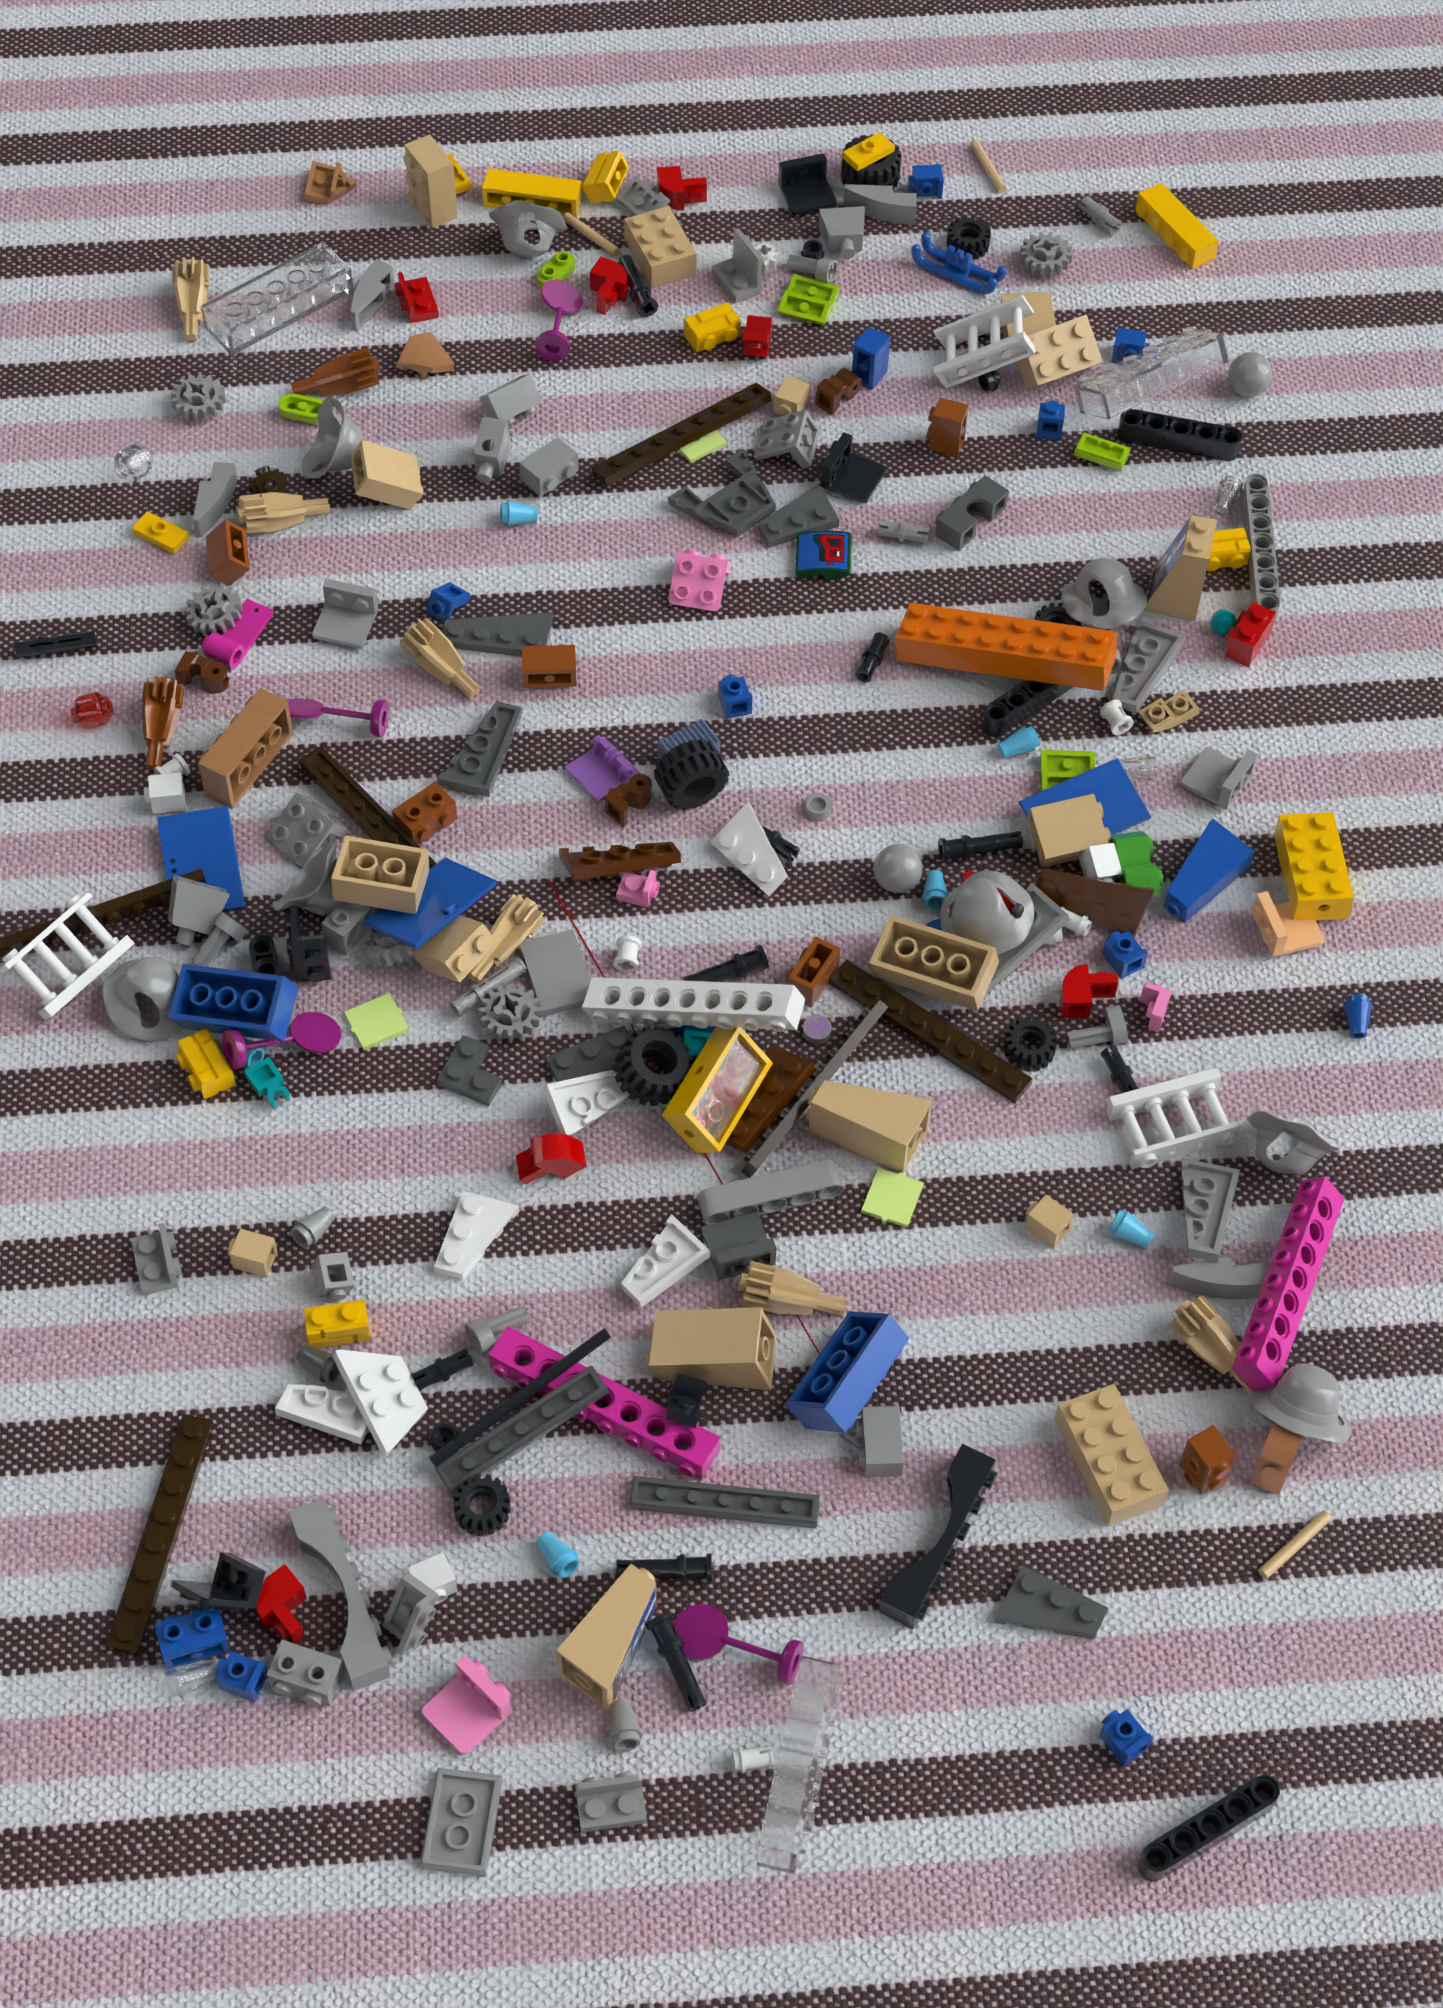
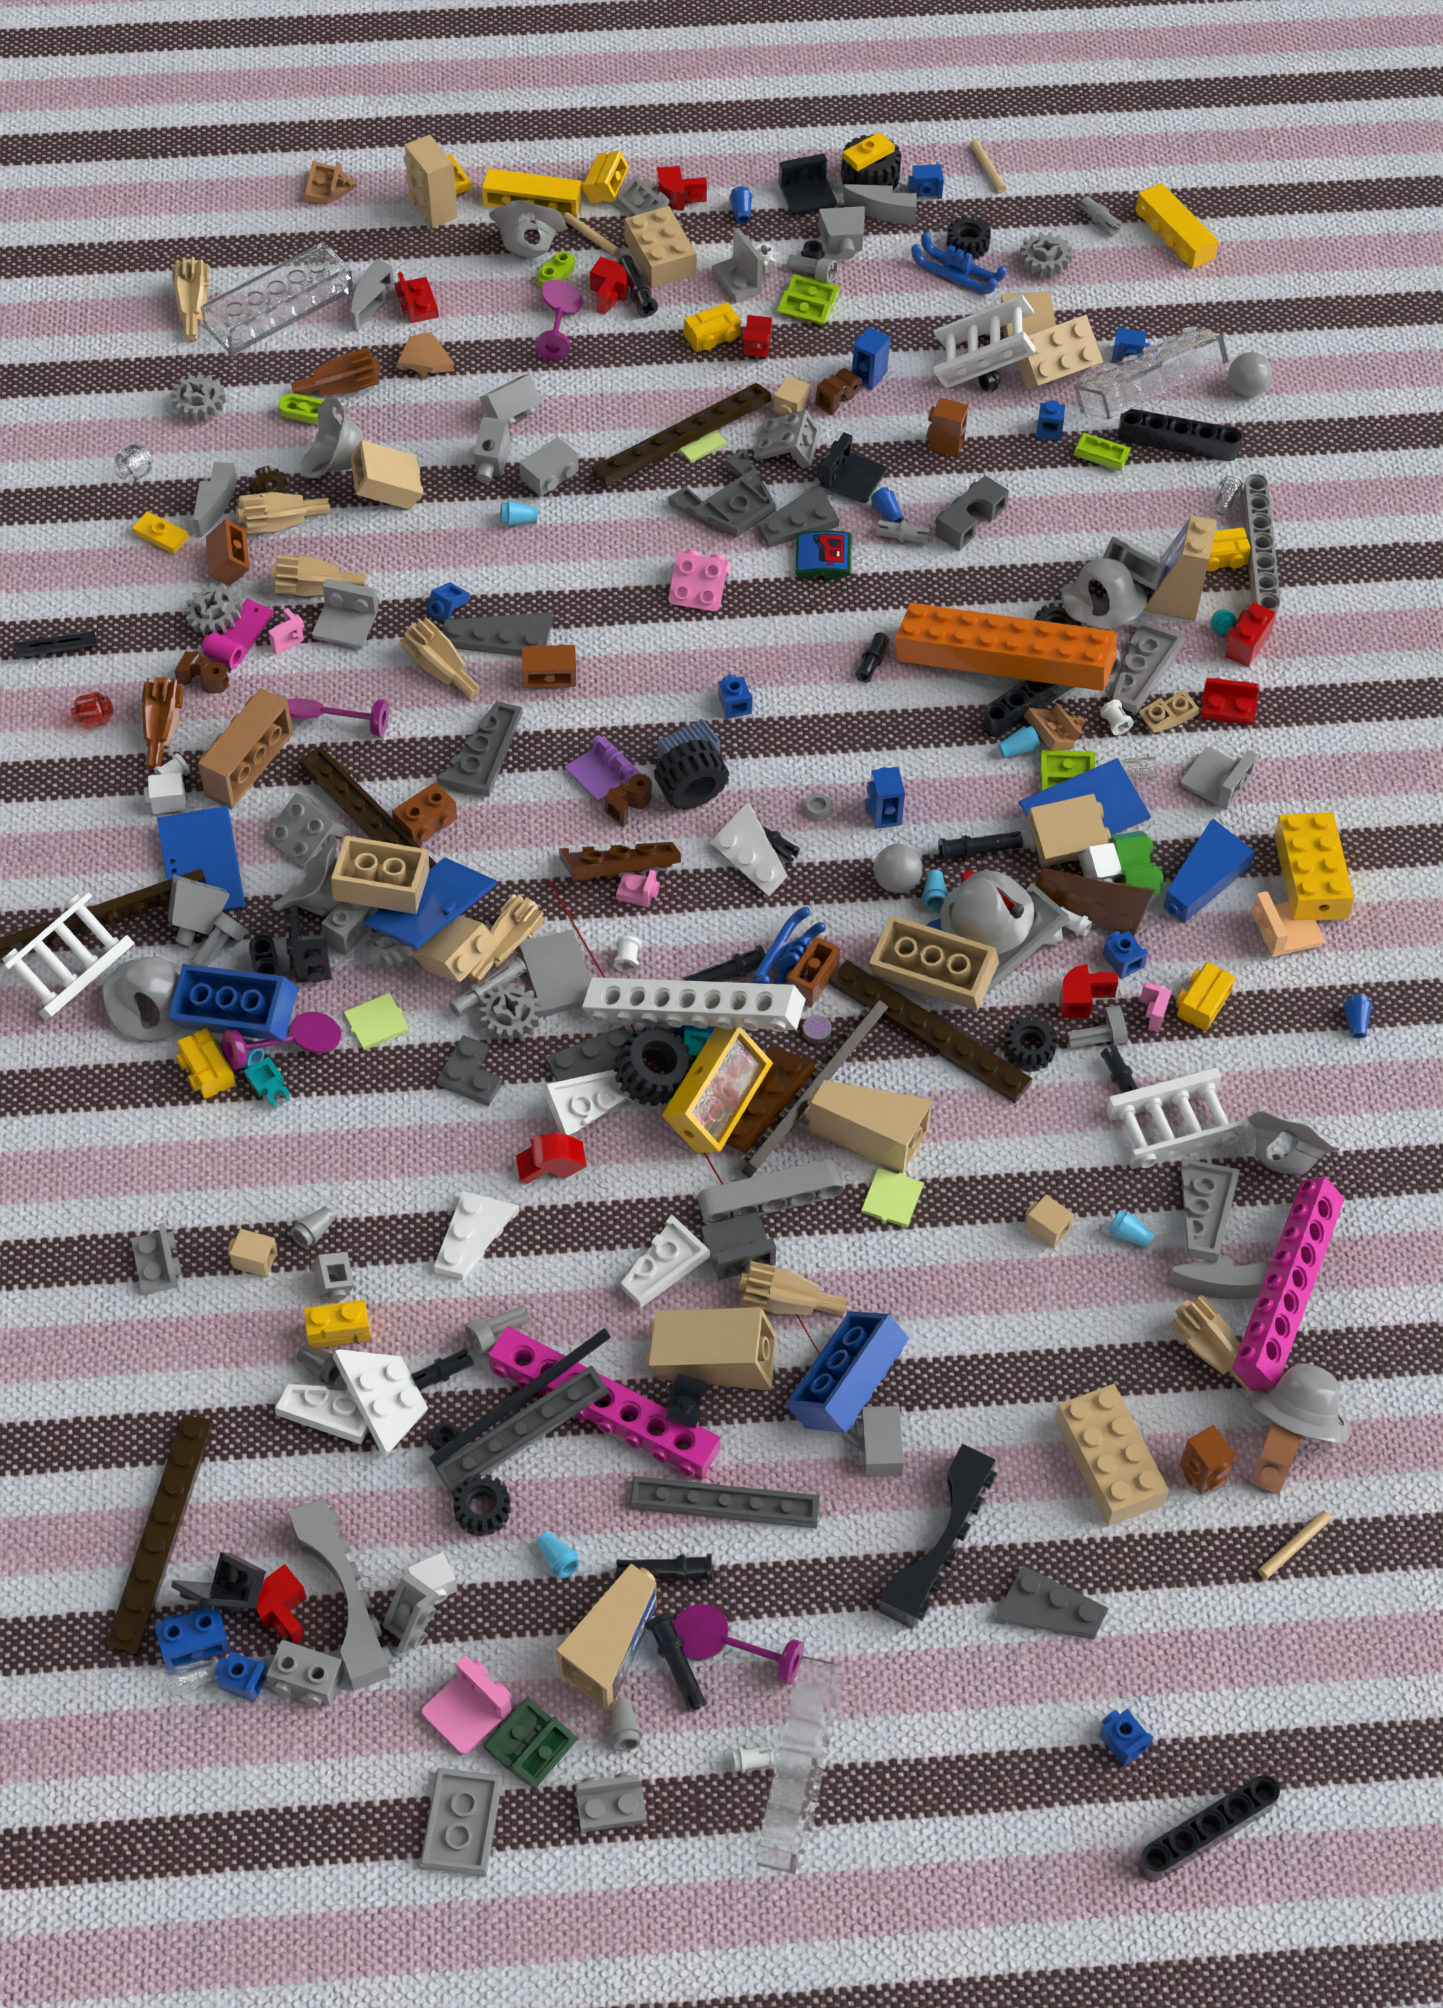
(288, 633): none -> bright pink bracket
(307, 575): none -> tan piece
(530, 1743): none -> dark green slope
(741, 204): none -> blue cone
(785, 955): none -> blue piece
(885, 797): none -> blue brick
(886, 504): none -> blue cone
(1055, 727): none -> medium nougat slope
(1140, 563): none -> light grey slope
(1205, 996): none -> yellow brick
(1229, 701): none -> red bracket

